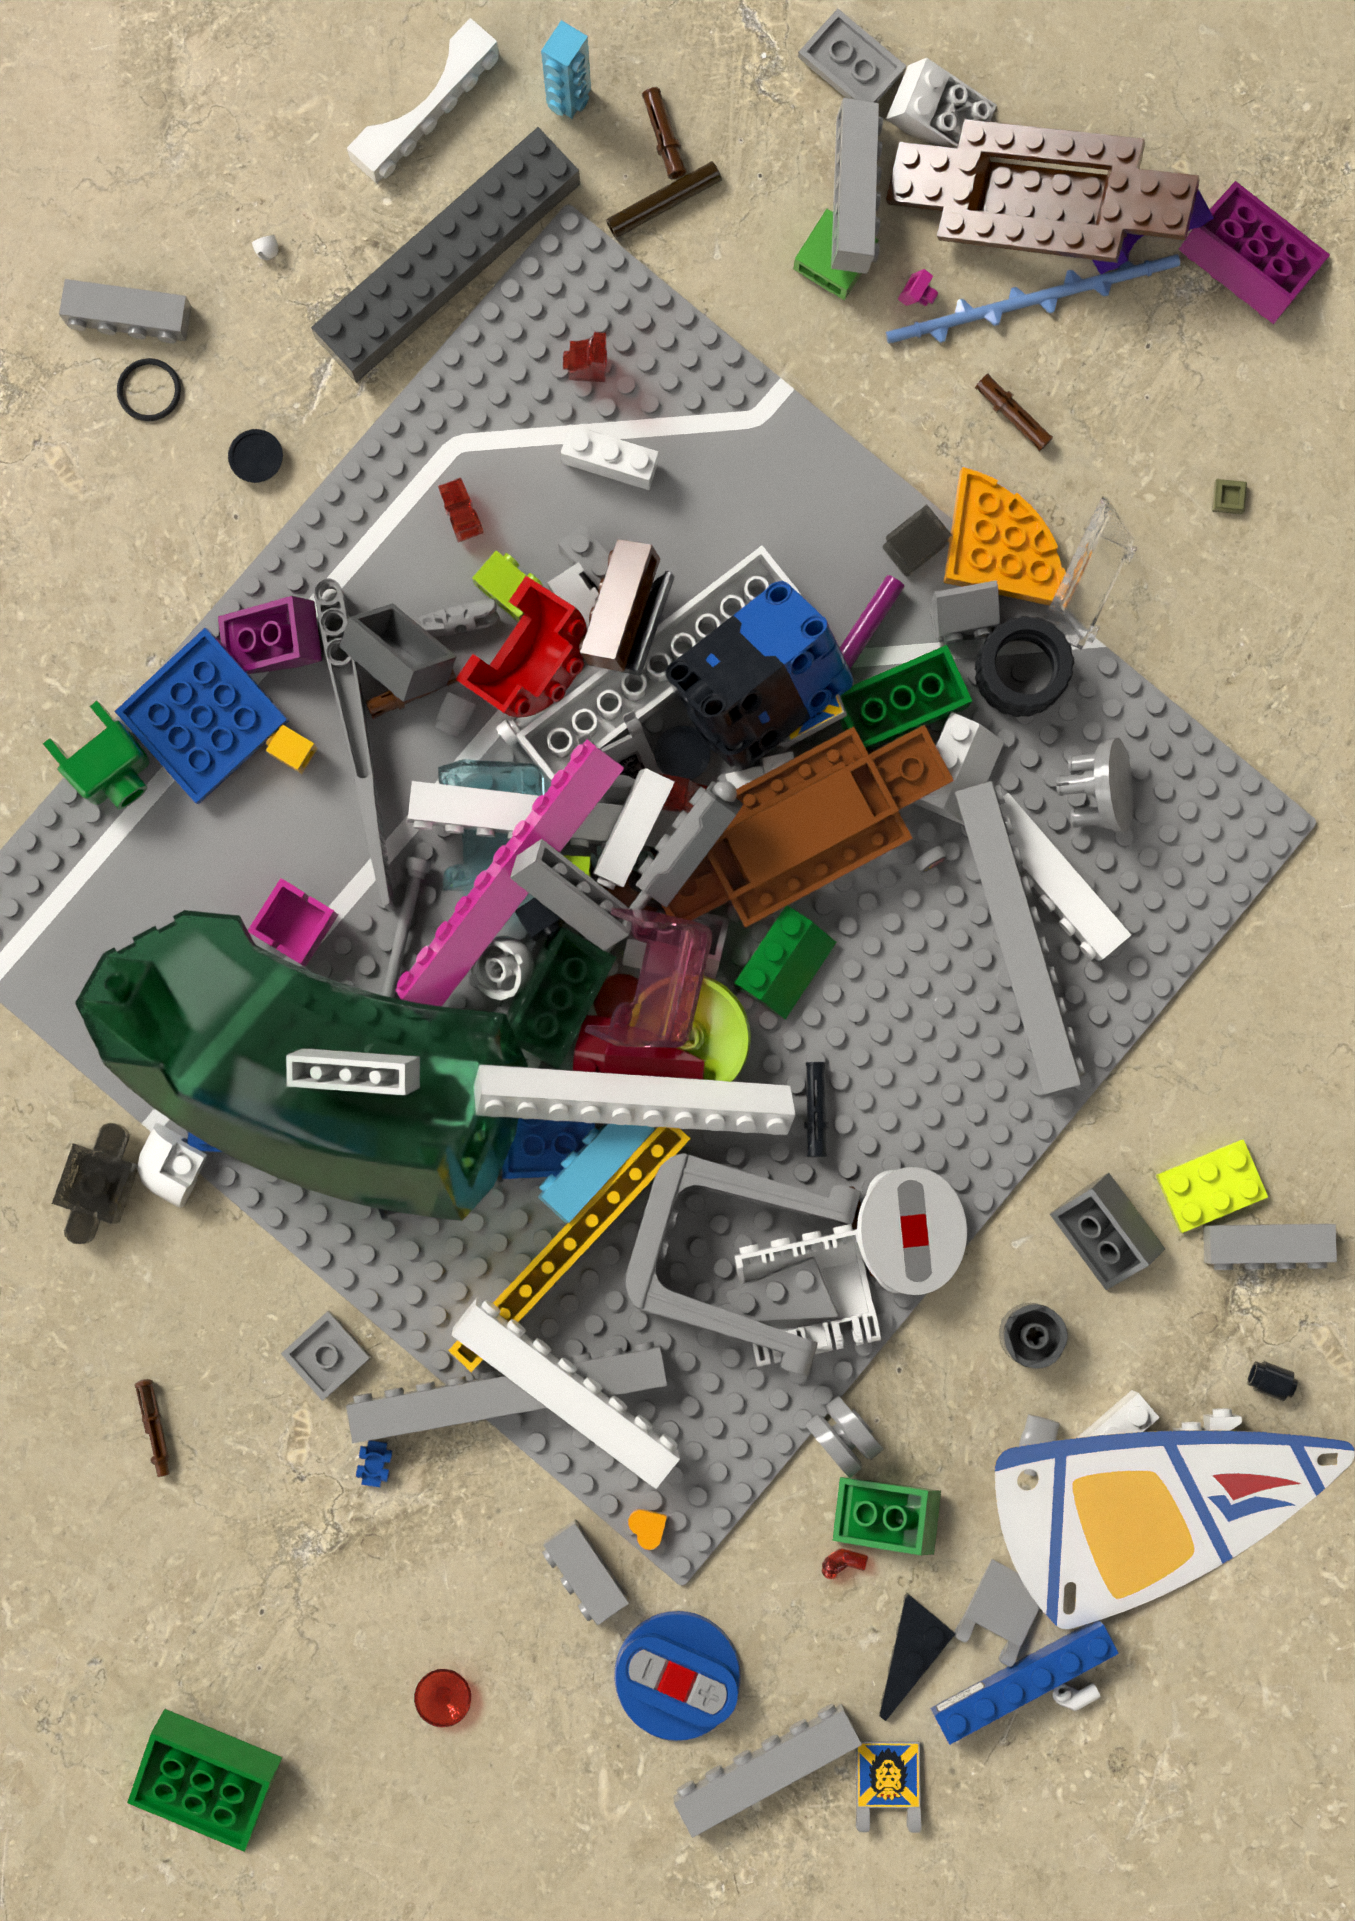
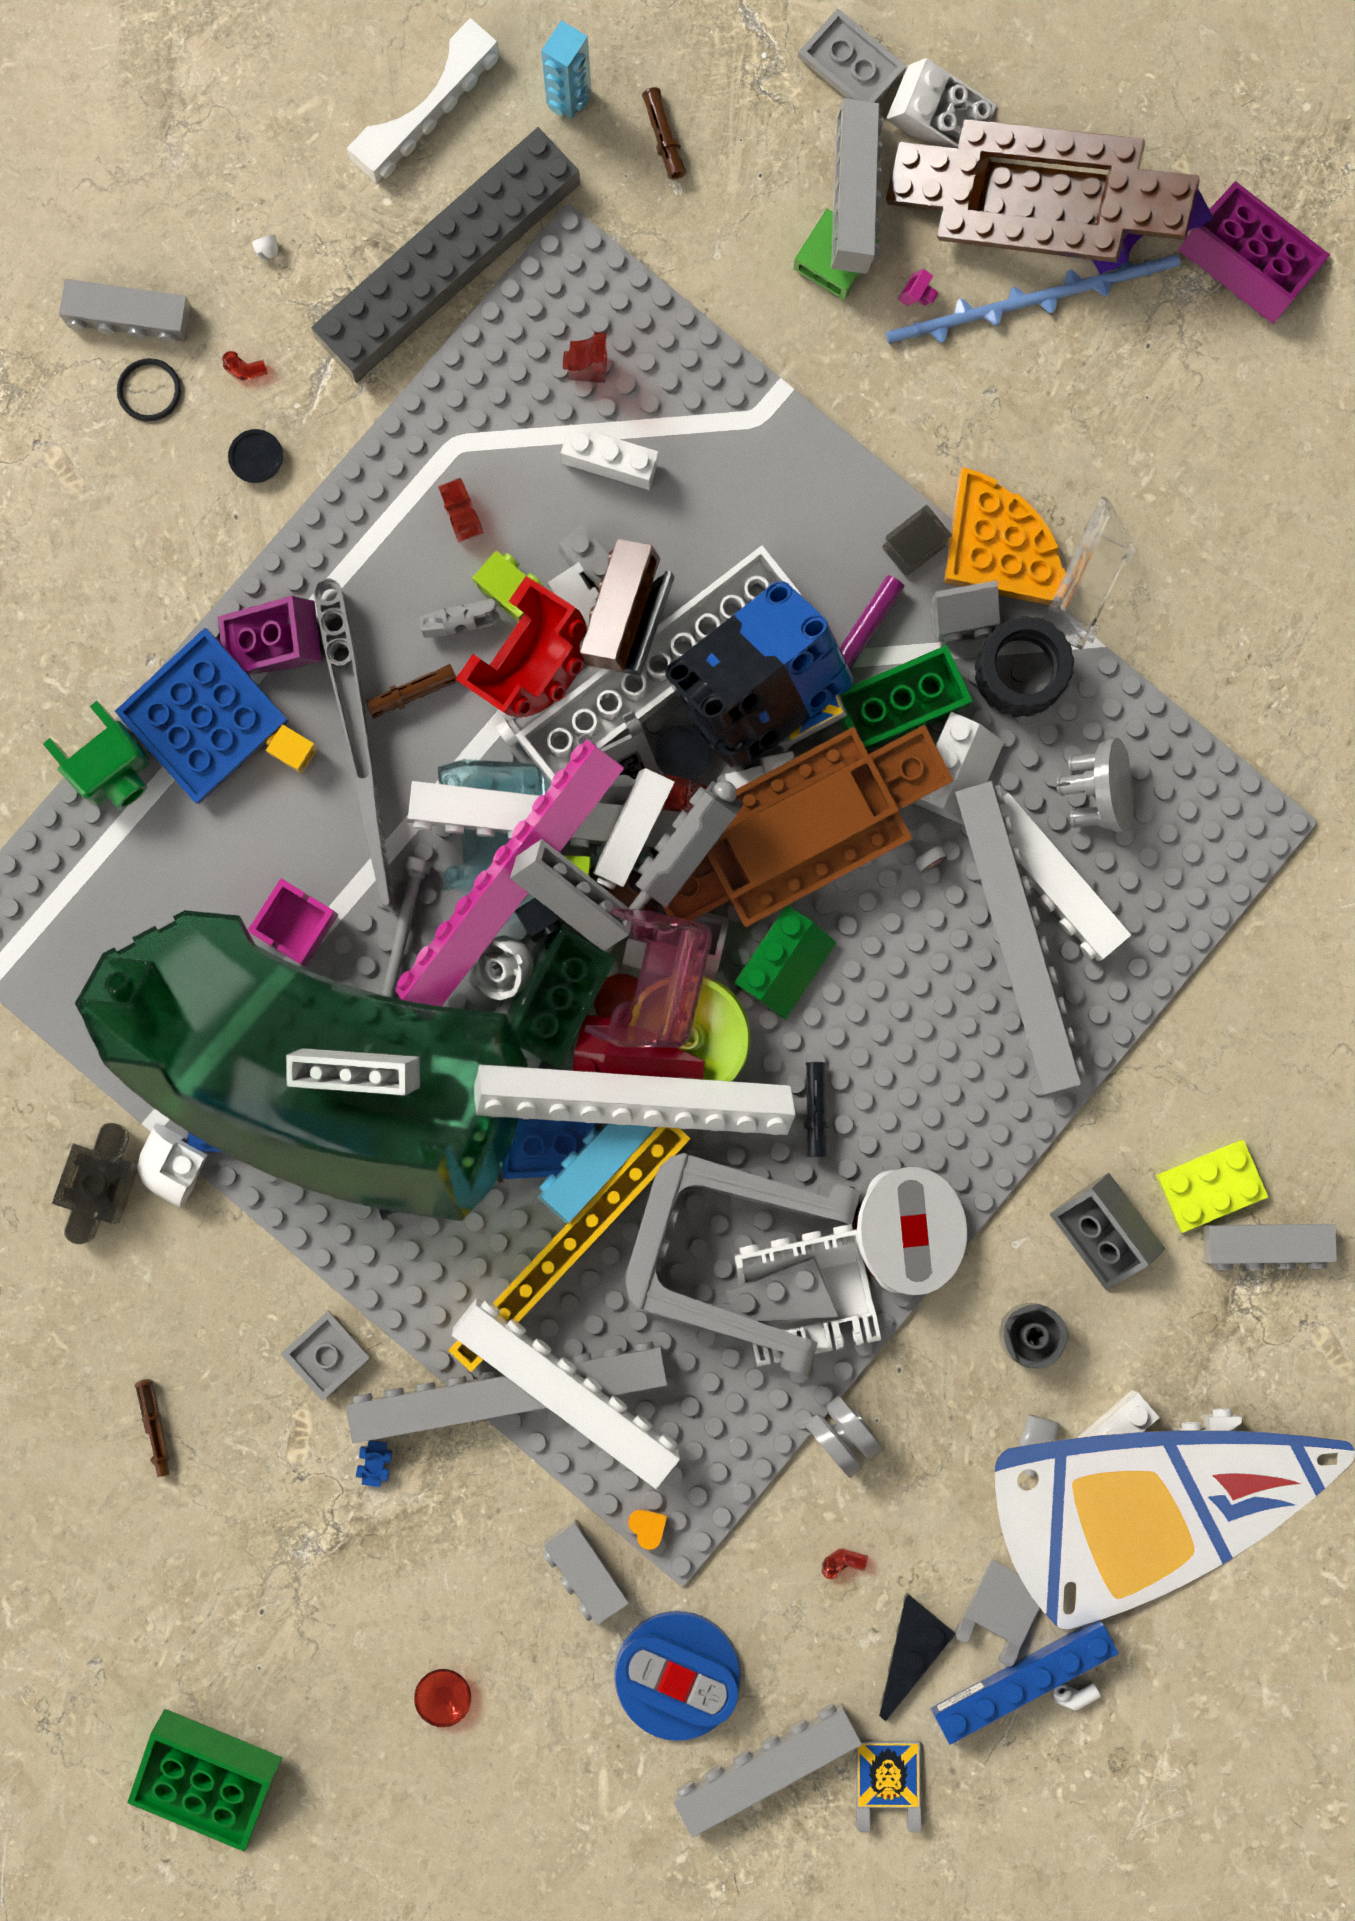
(241, 369): none -> clear red arm
(397, 652): dark grey piece -> none
(455, 713): light grey brick -> none
(664, 199): dark brown piece -> none
(887, 1516): green slope -> none
(1013, 412): reddish brown pin -> none
(1229, 496): olive tile -> none
(1272, 1380): black brick -> none

